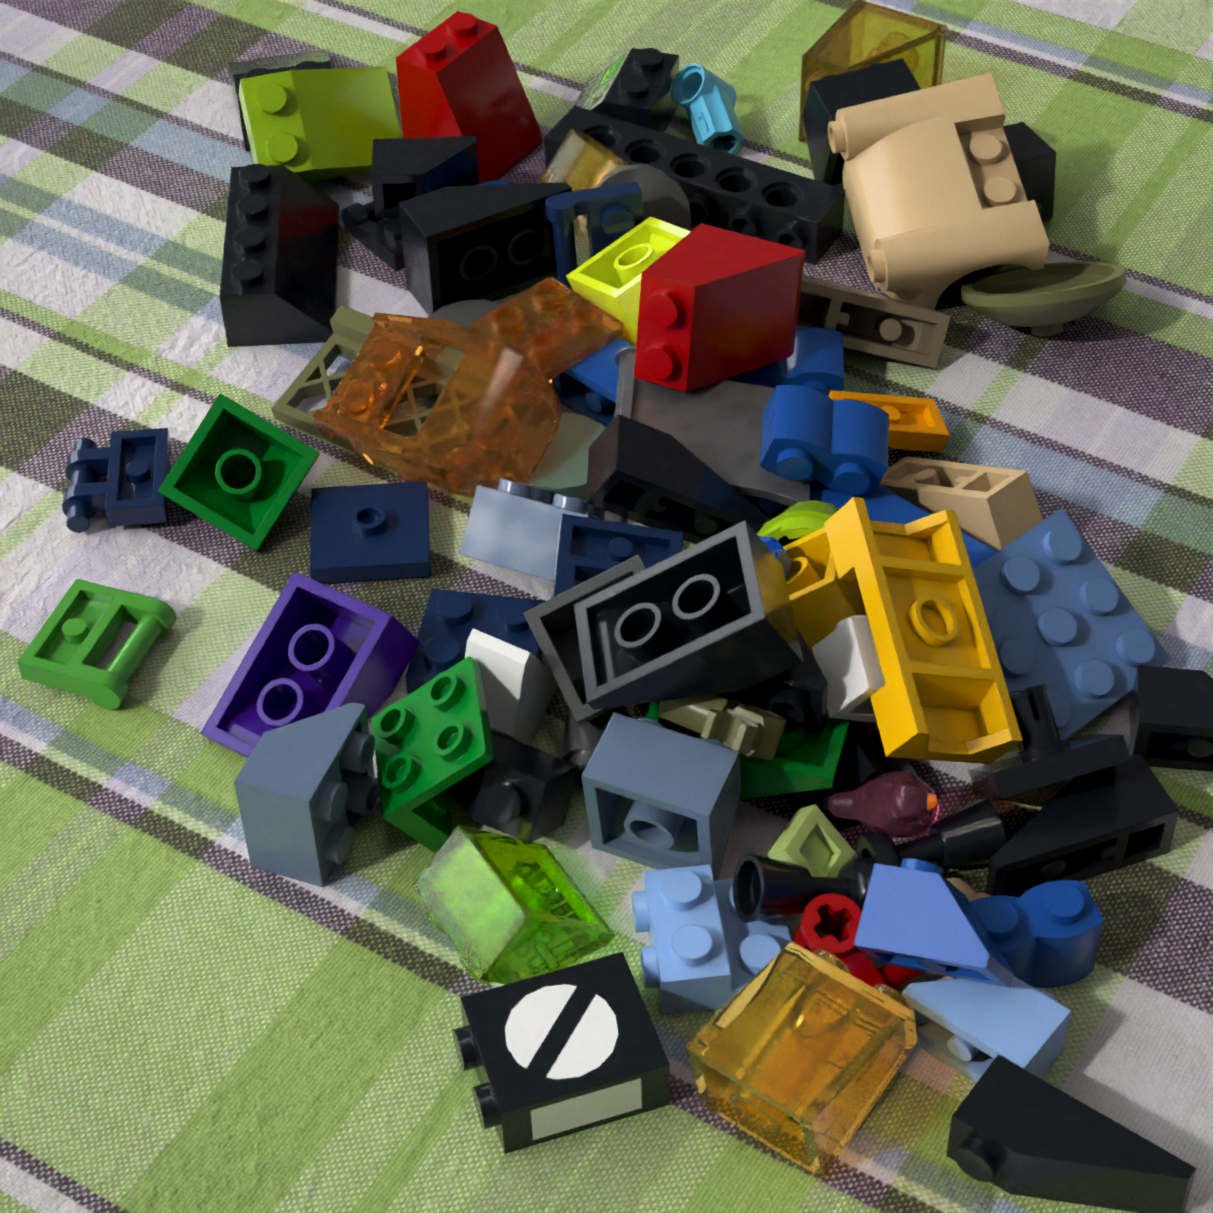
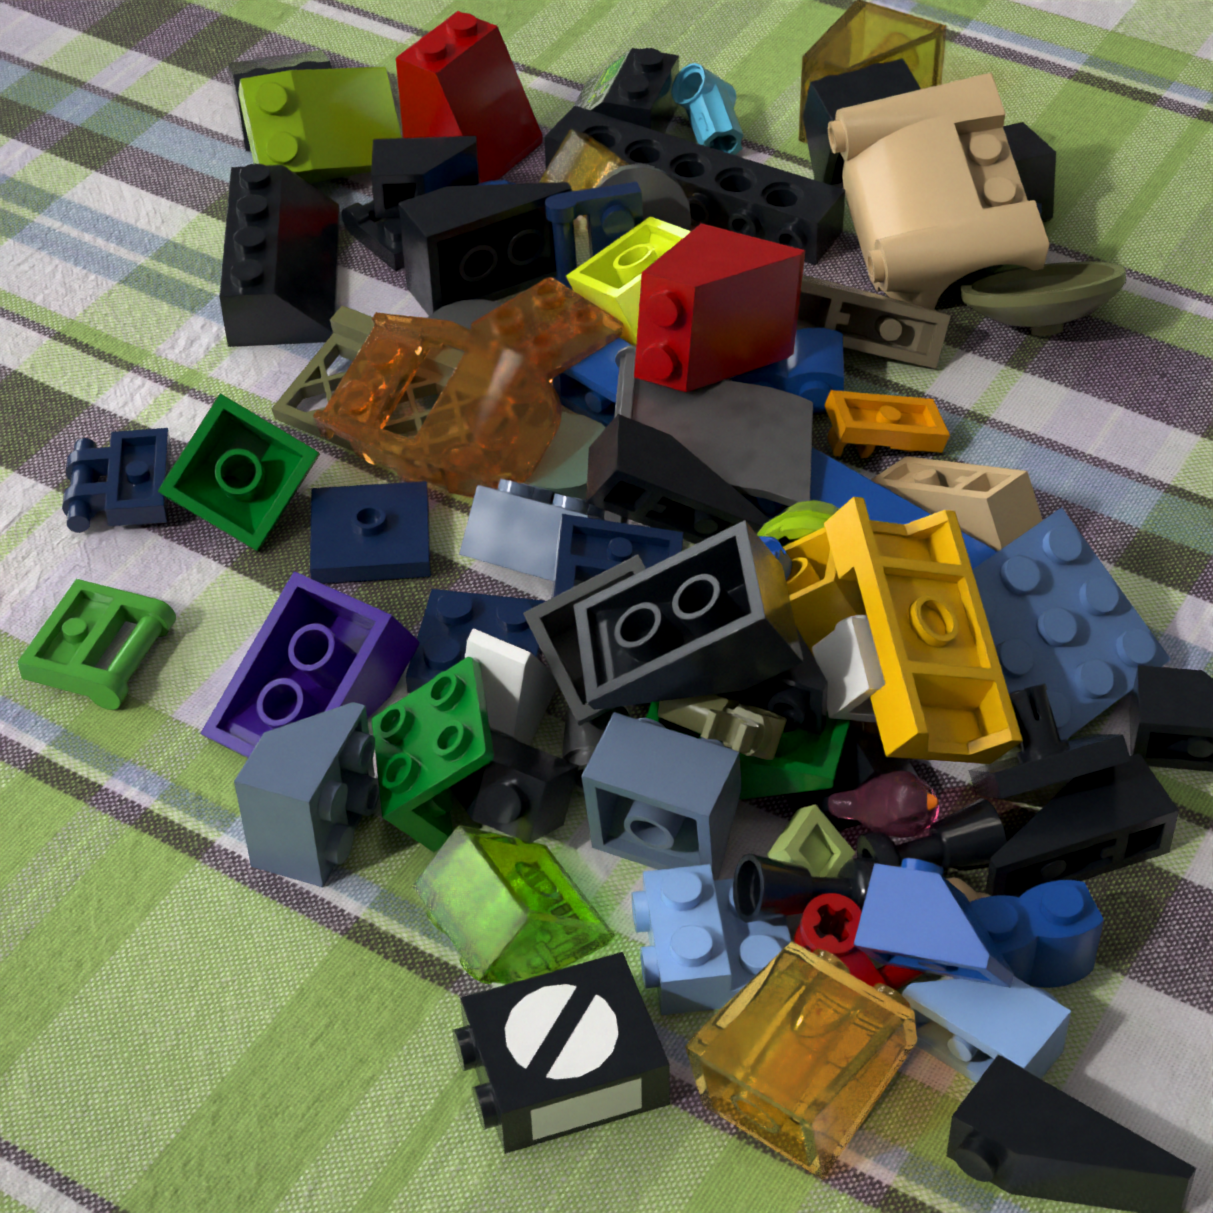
(824, 440): blue brick -> none

